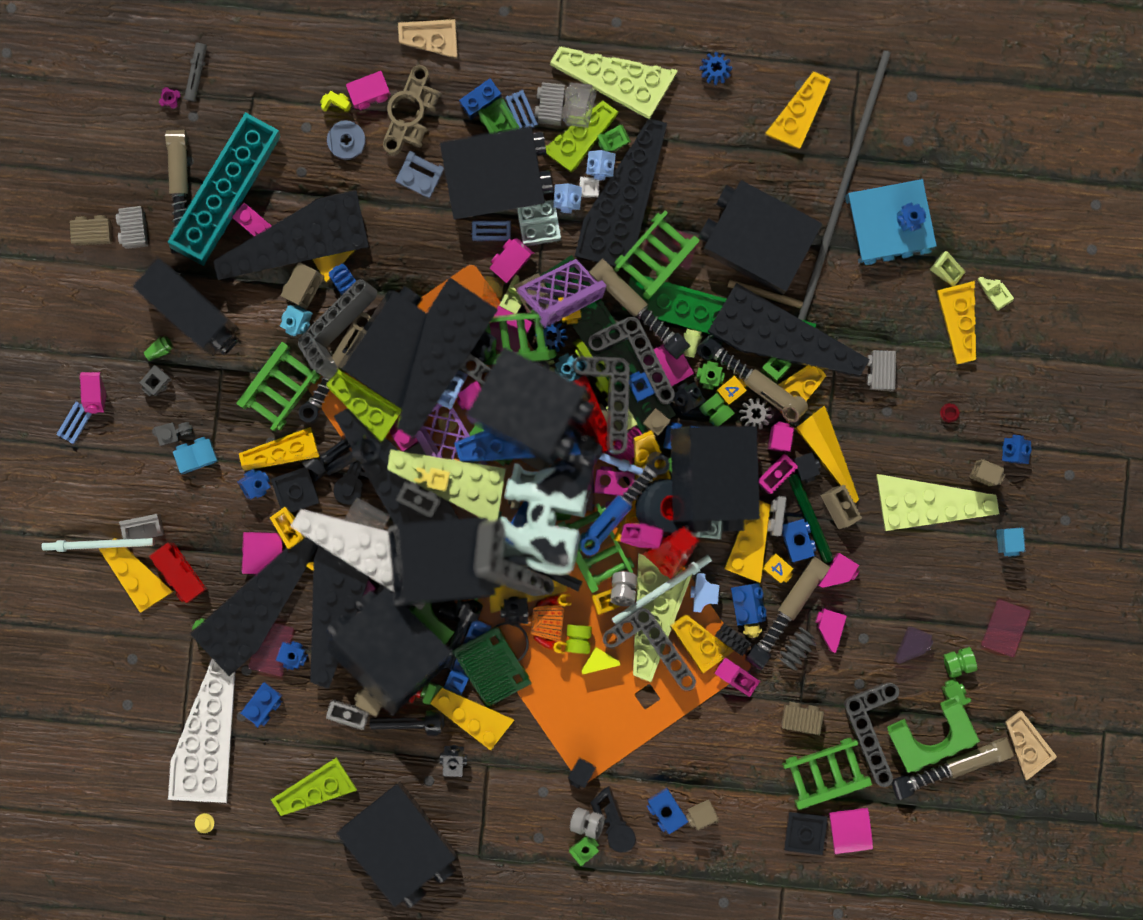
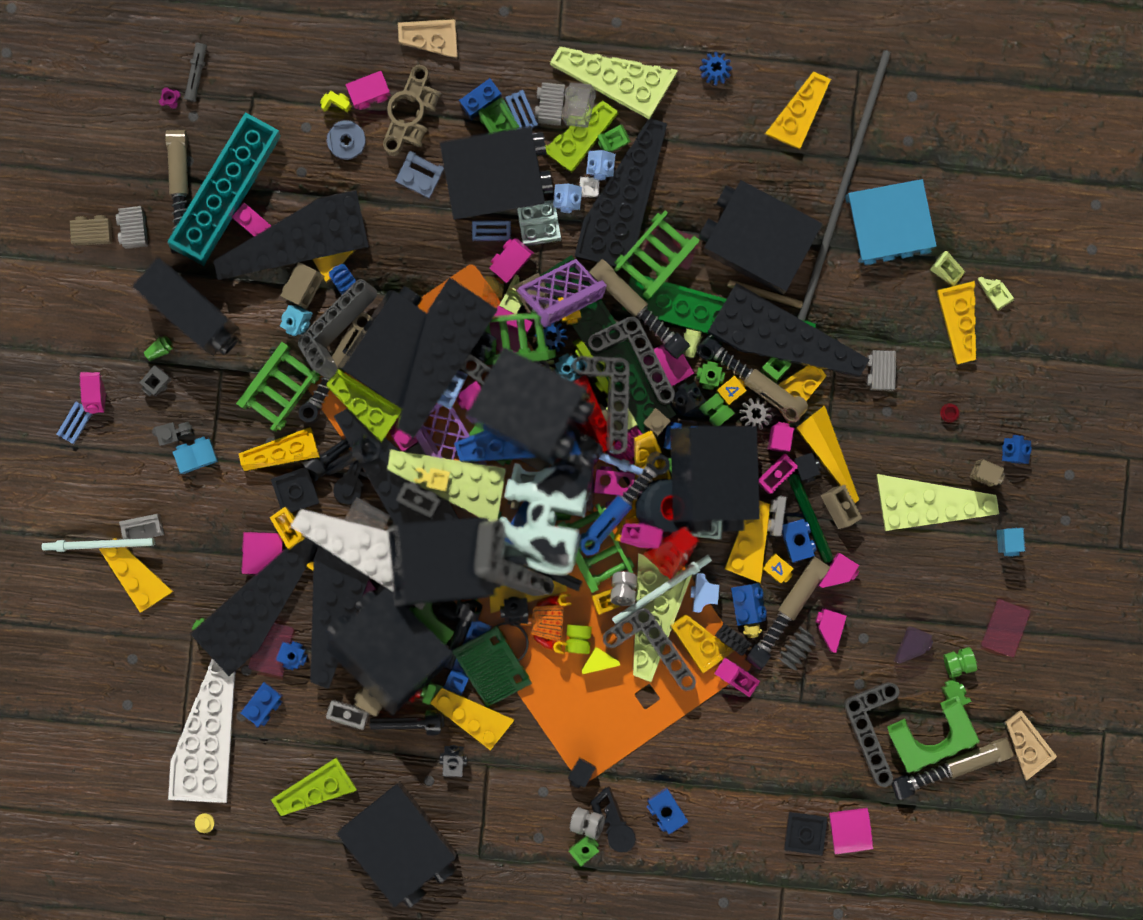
(178, 572): red wedge -> none
(248, 484): blue brick -> none
(442, 423): light yellow plate -> none
(647, 390): blue brick -> none
(701, 815): dark tan brick -> none
(802, 719): dark tan brick -> none
(823, 793): bright green fence -> none
(904, 217): blue brick -> none

